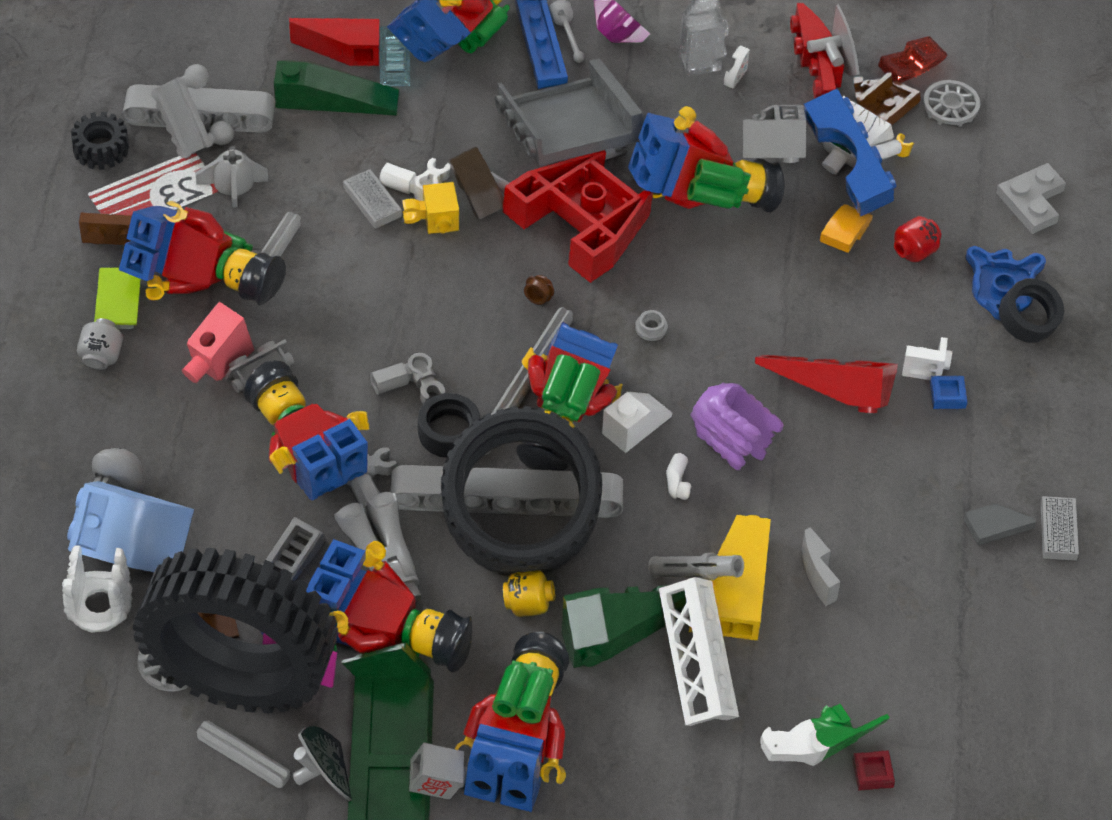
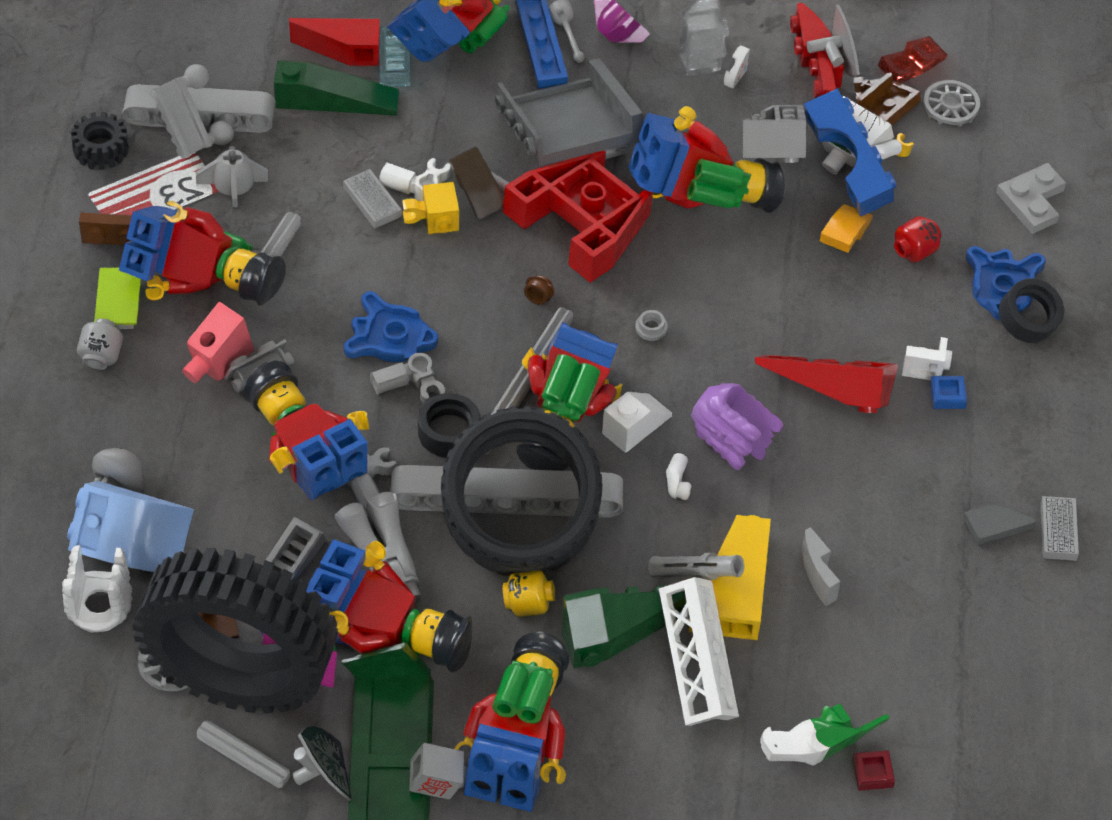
(388, 332): none -> blue tile

